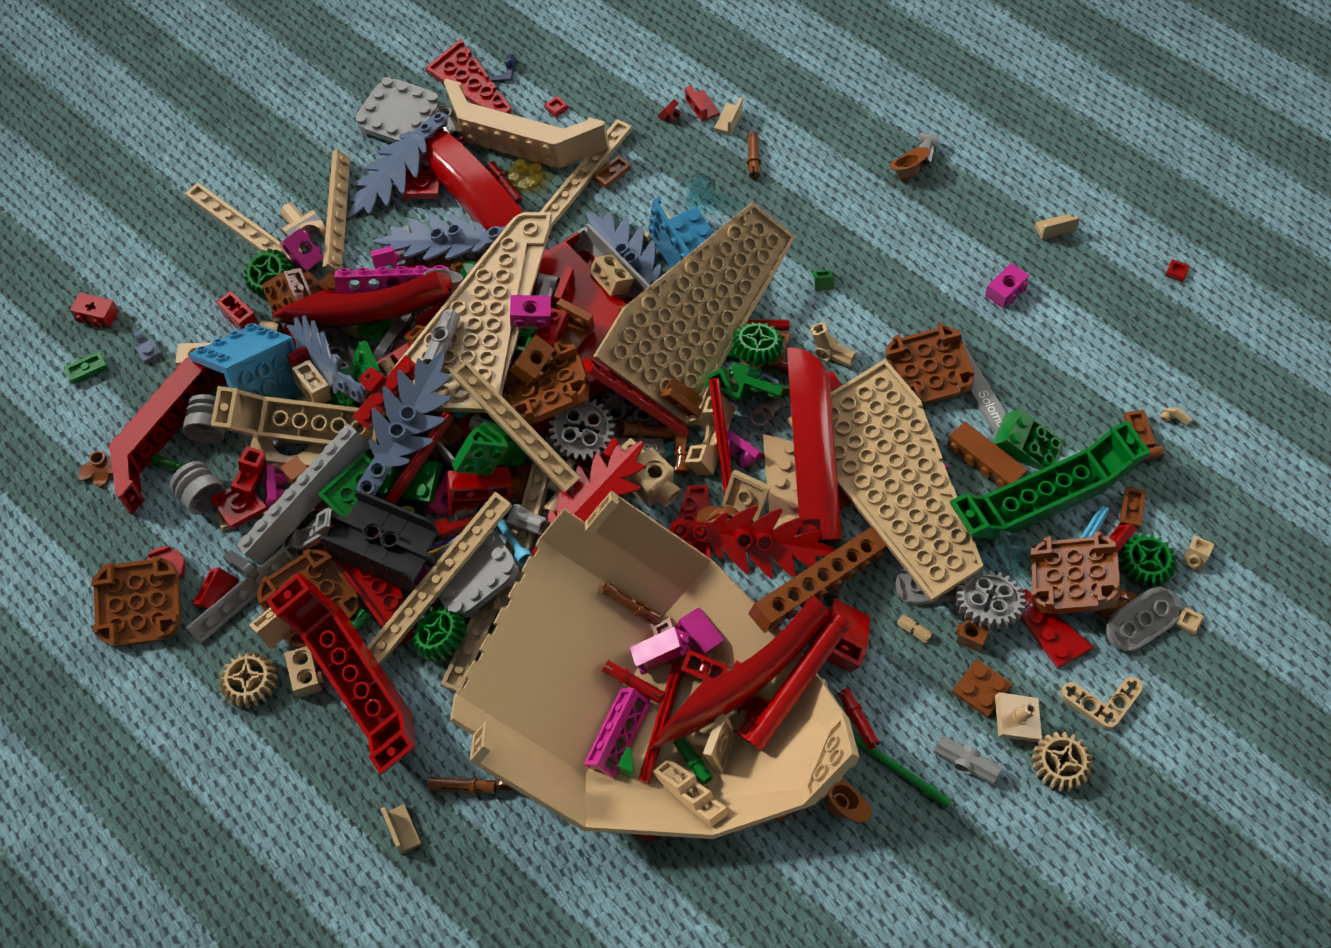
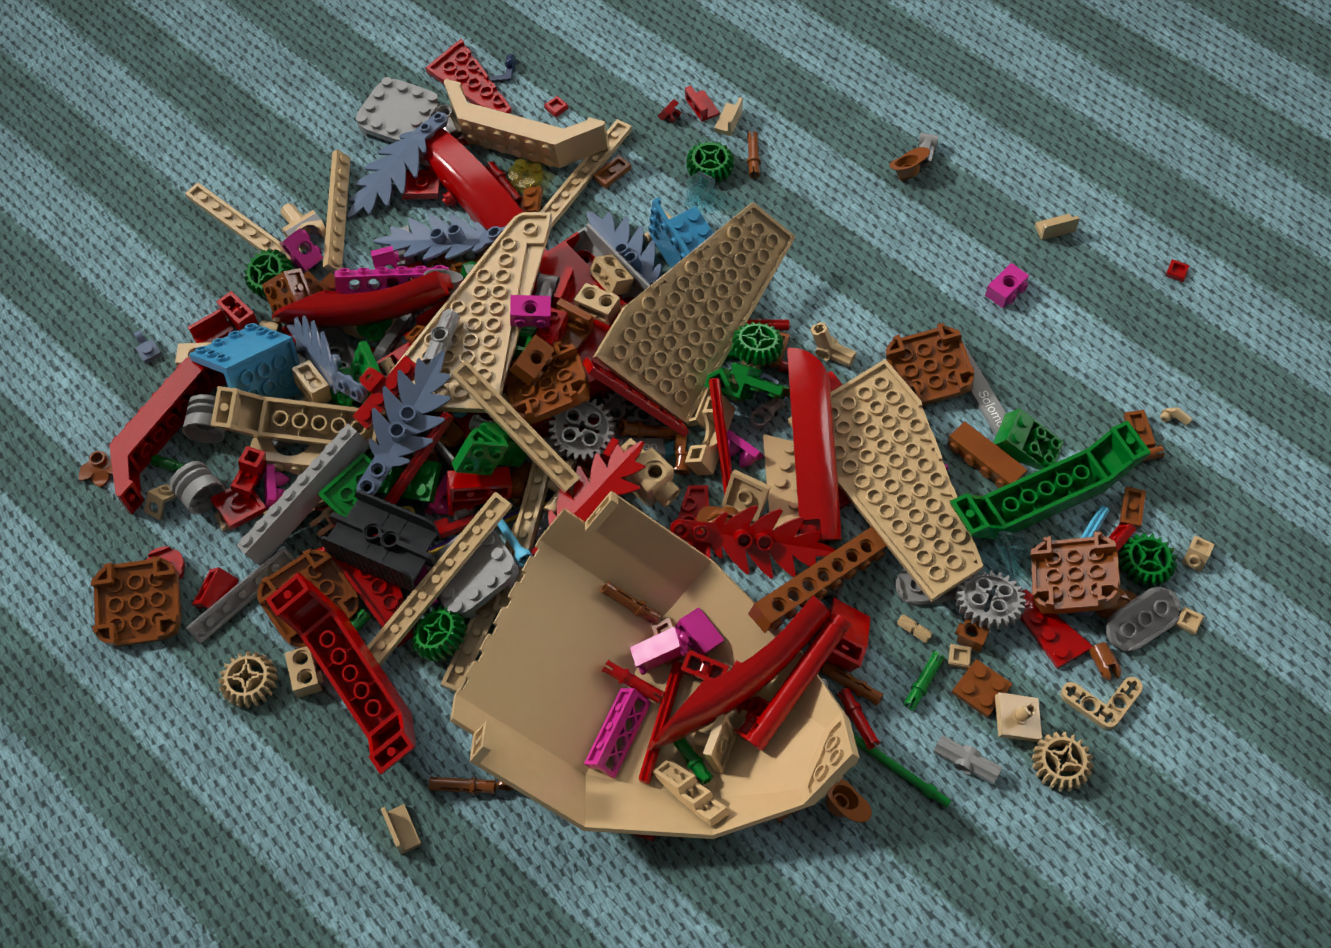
(85, 367): green plate -> none
(94, 310): red brick -> none
(159, 496): none -> tan bracket
(211, 327): none -> red panel
(241, 565): dark grey beam -> none
(270, 628): tan panel -> none
(293, 469): dark orange slope -> none
(298, 356): red tile -> none
(310, 536): light grey slope -> none
(449, 200): none -> red plate
(523, 519): light grey piece -> none
(532, 199): none -> dark orange plate
(594, 300): none -> tan brick
(626, 764): green slope -> none
(682, 398): dark orange panel -> none
(710, 155): none -> green gear
(823, 280): green slope -> none
(861, 688): none -> dark orange pin
(919, 688): none -> green pin
(959, 656): none -> tan tile
(1103, 659): none -> dark orange piece

